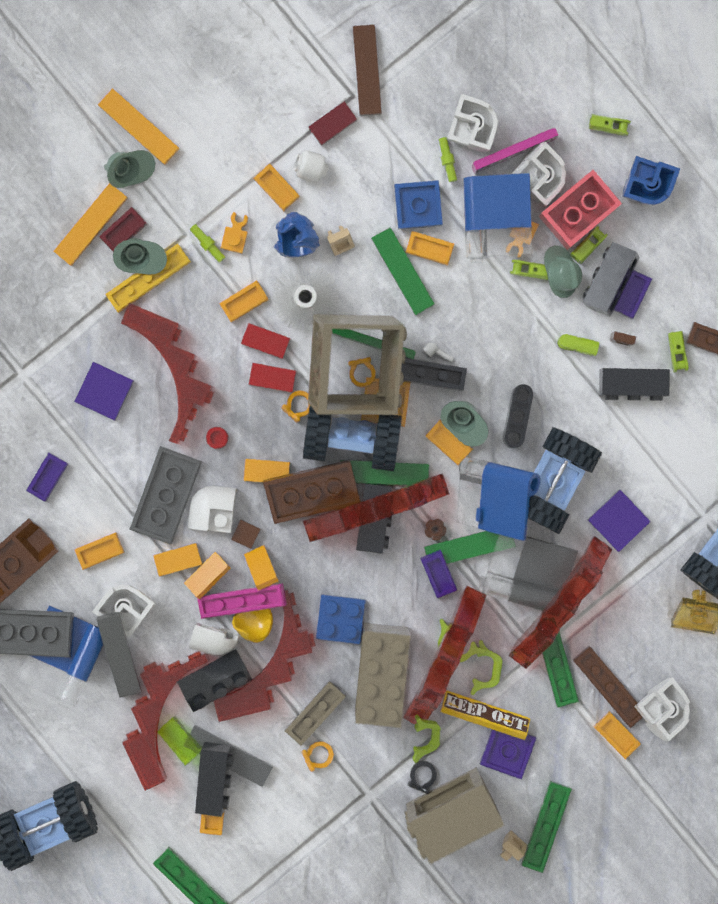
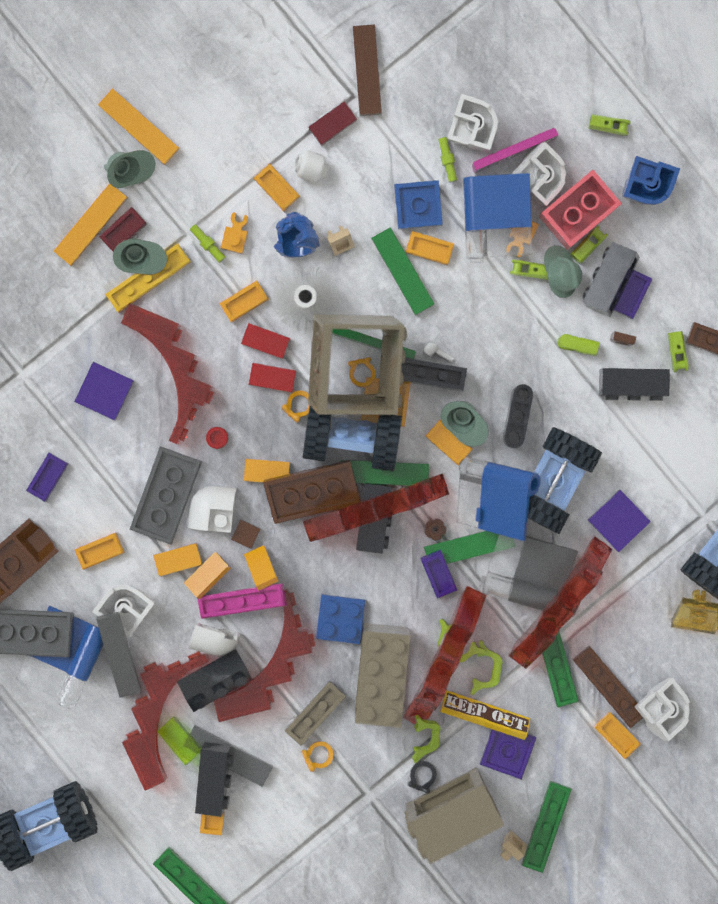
(253, 625): yellow helmet -> none

